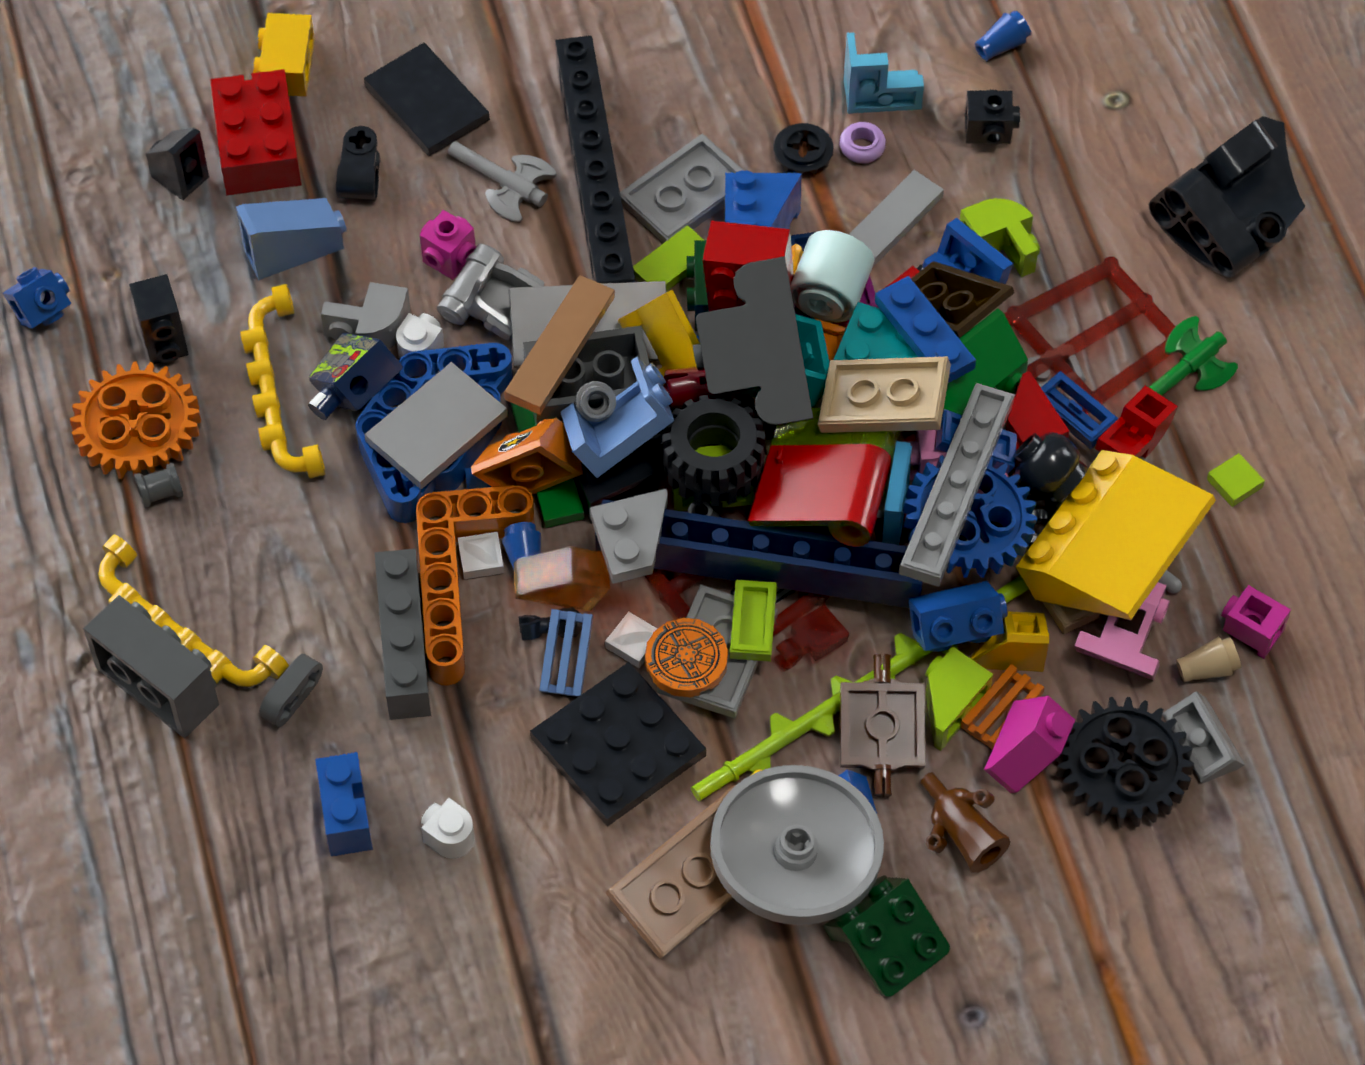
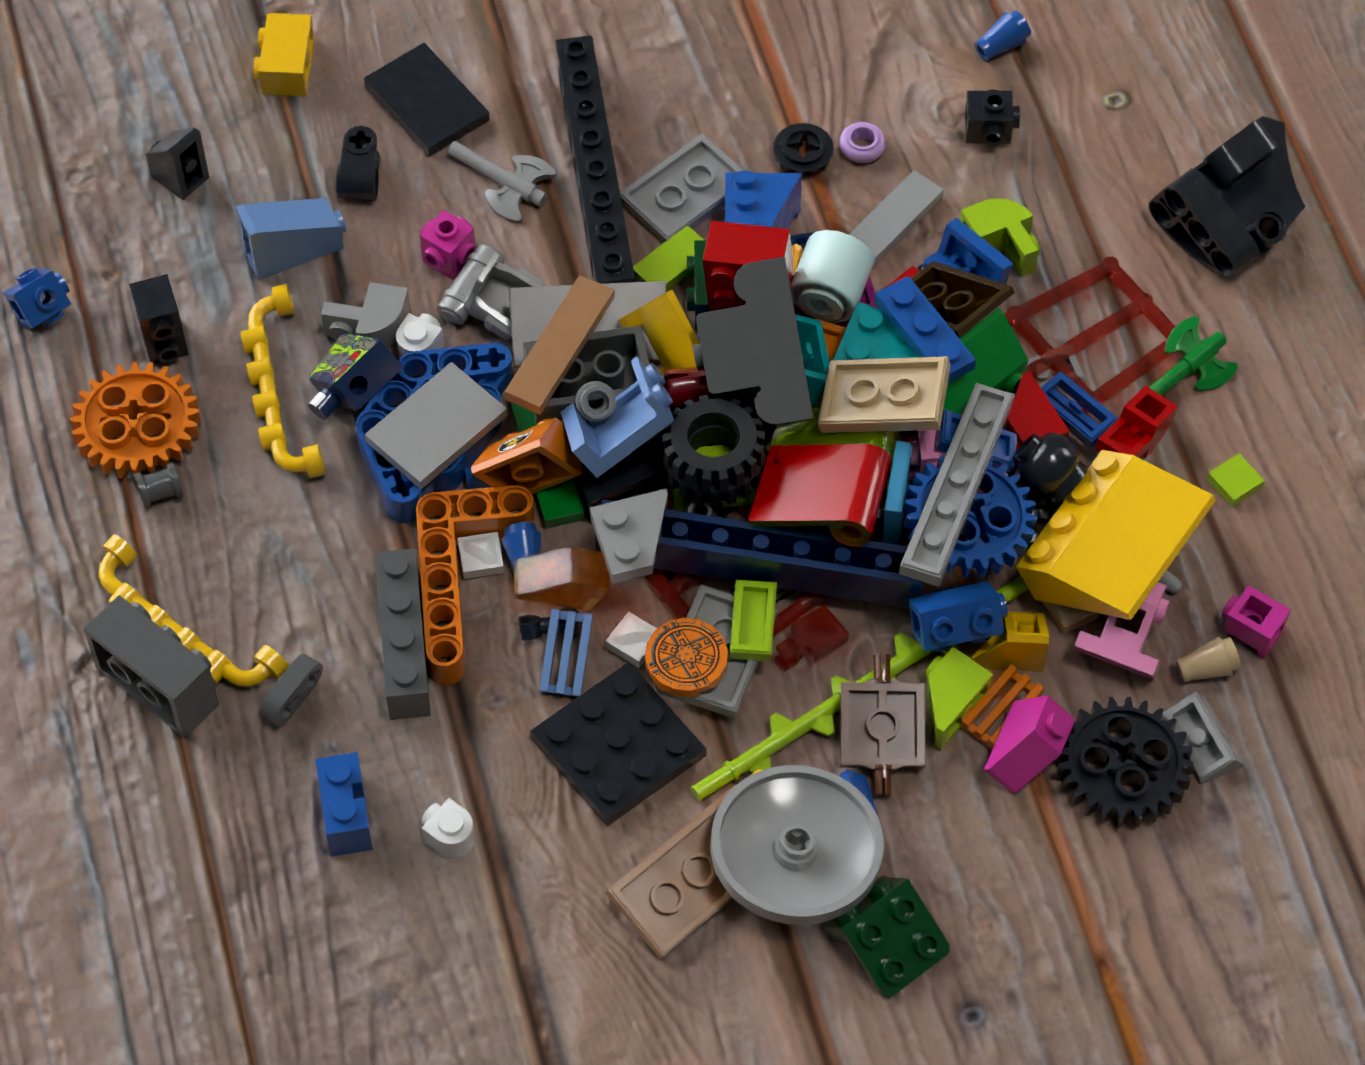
(255, 132): red piece -> none
(874, 88): medium azure panel -> none
(971, 832): reddish brown piece -> none

